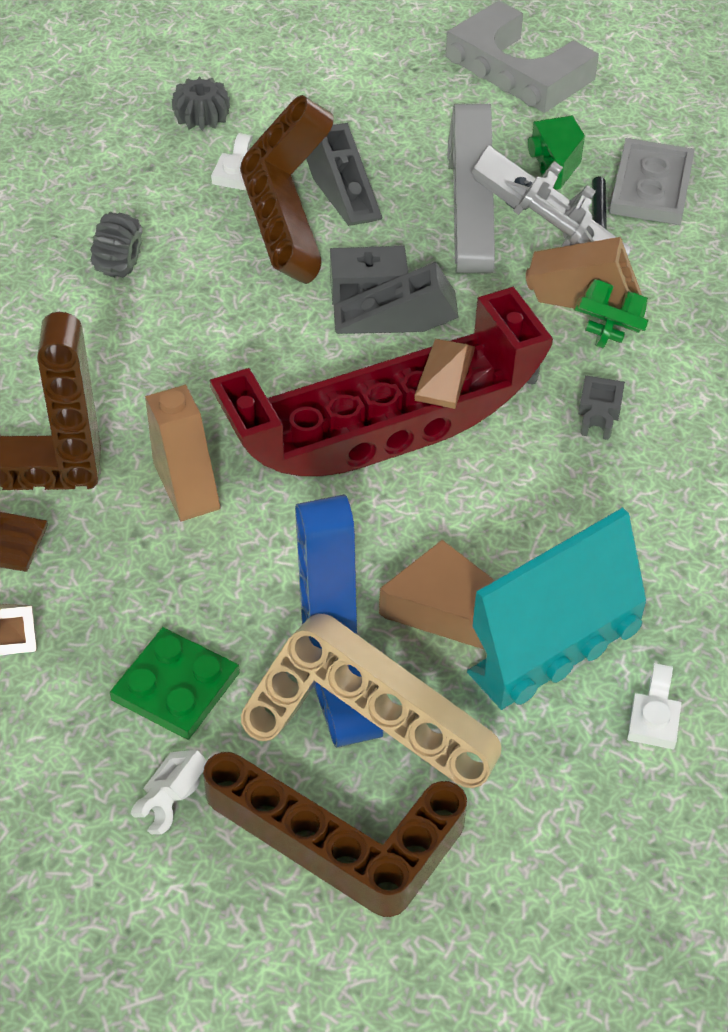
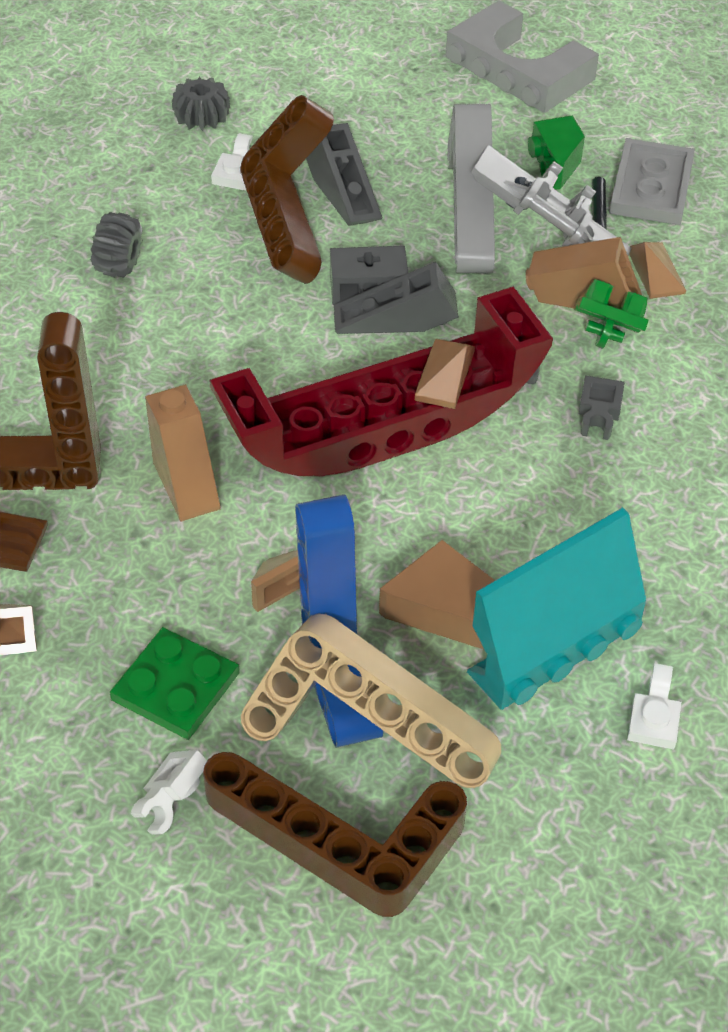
(275, 580): none -> medium nougat slope
(656, 270): none -> medium nougat slope

